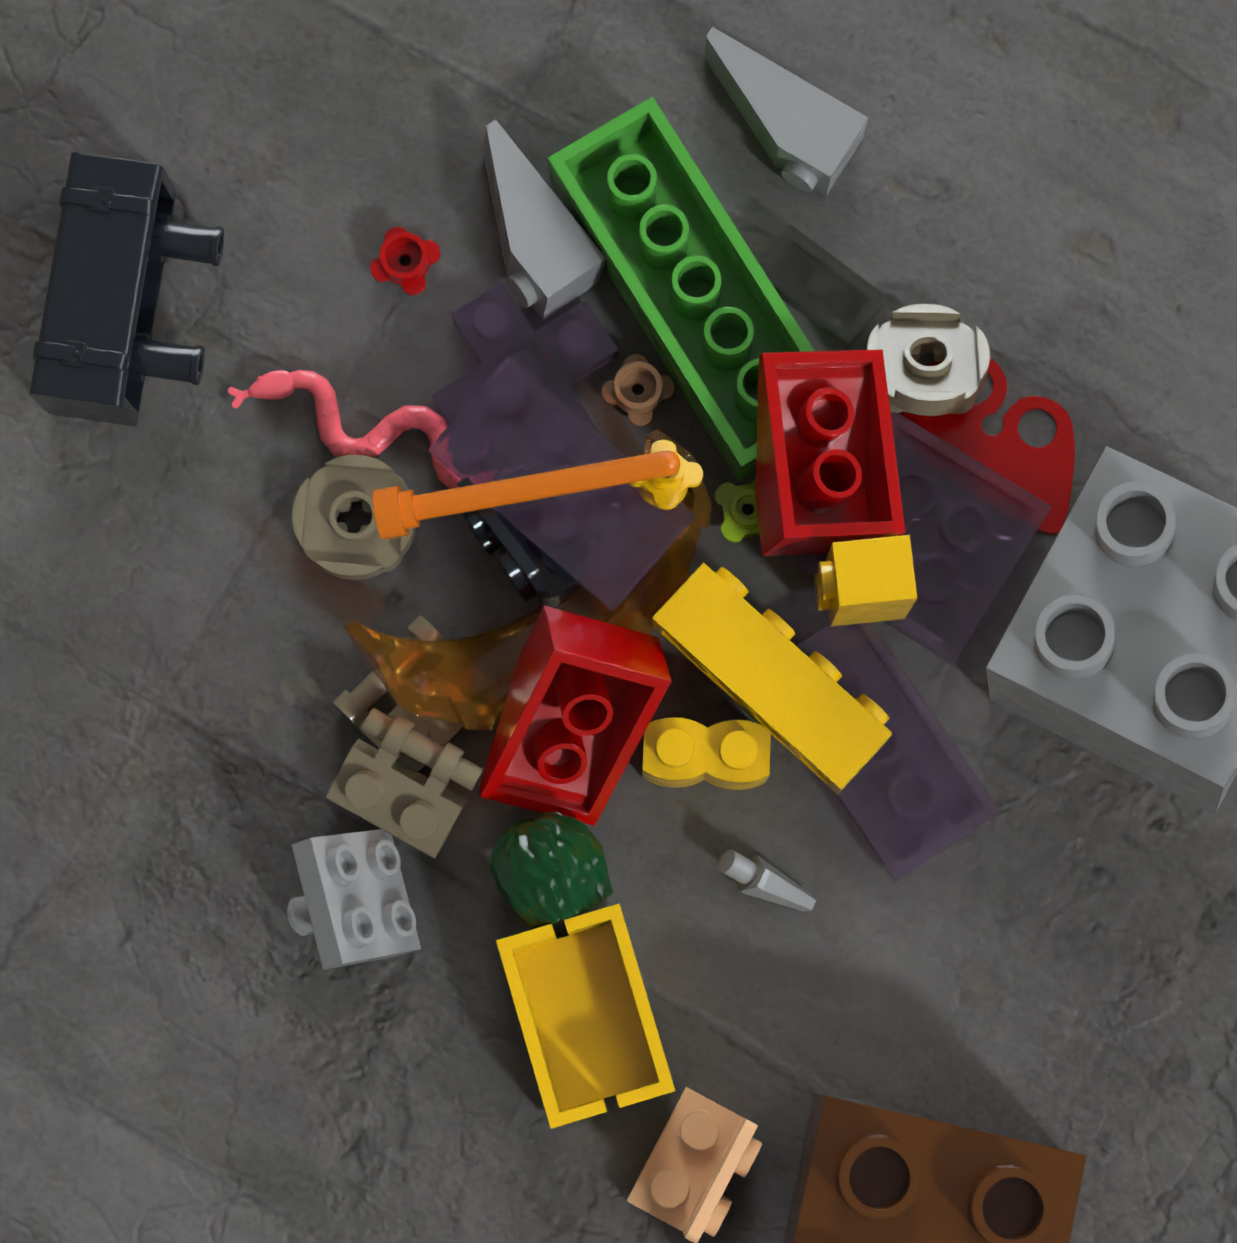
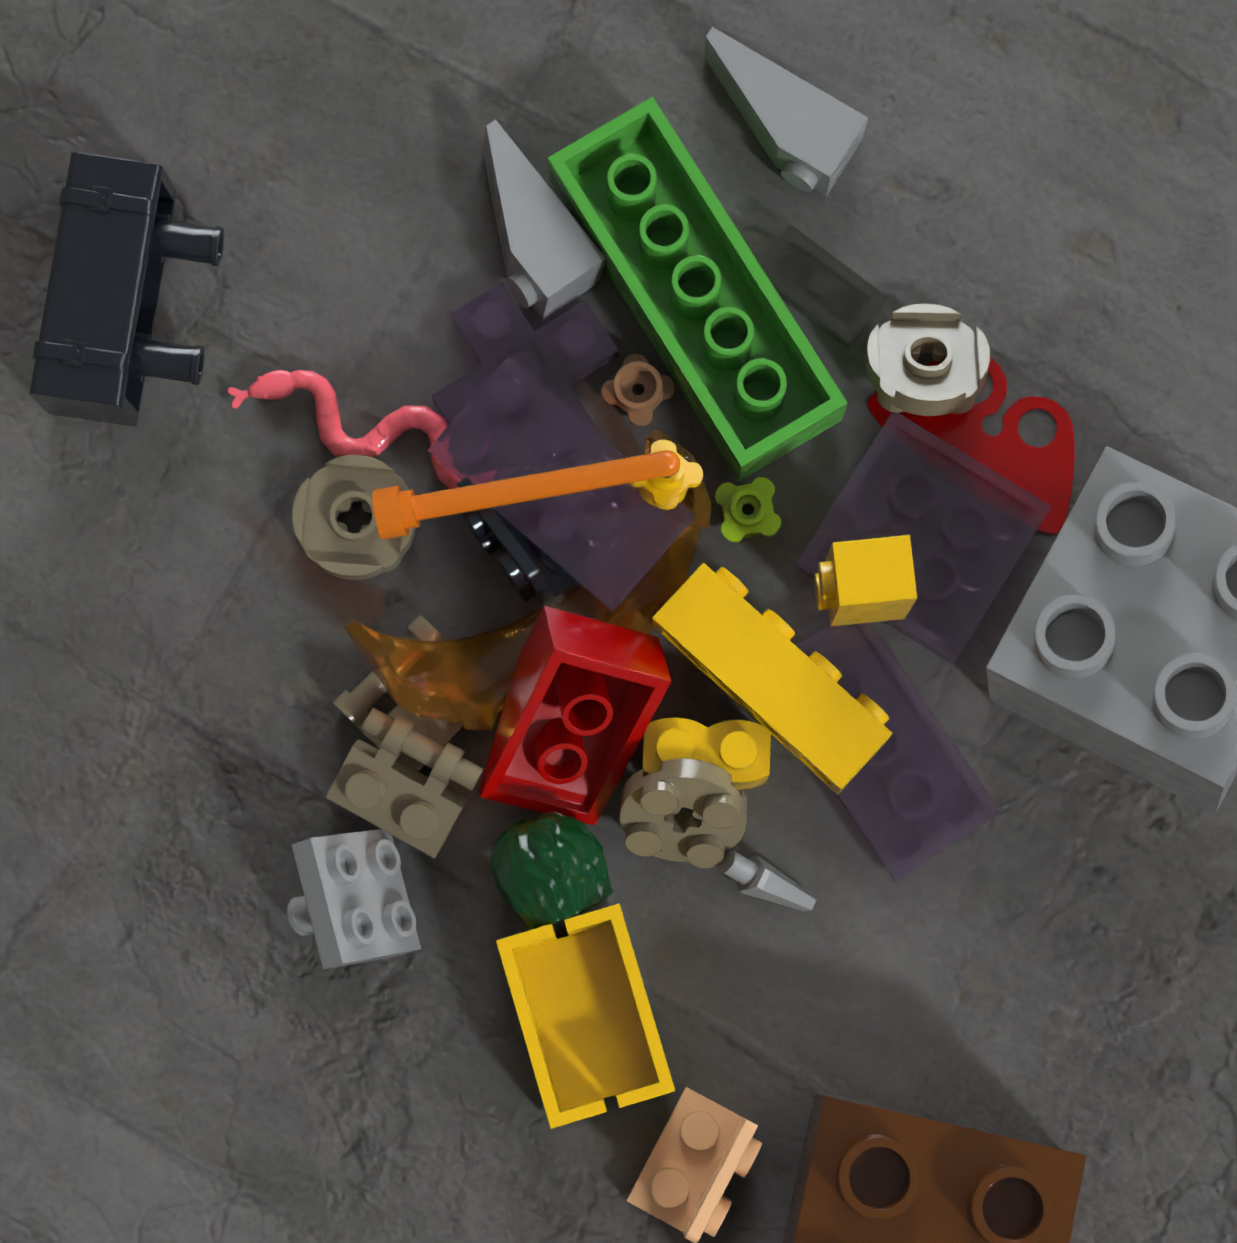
(400, 244): red plate -> none
(653, 819): none -> dark tan plate
(824, 451): red slope -> none

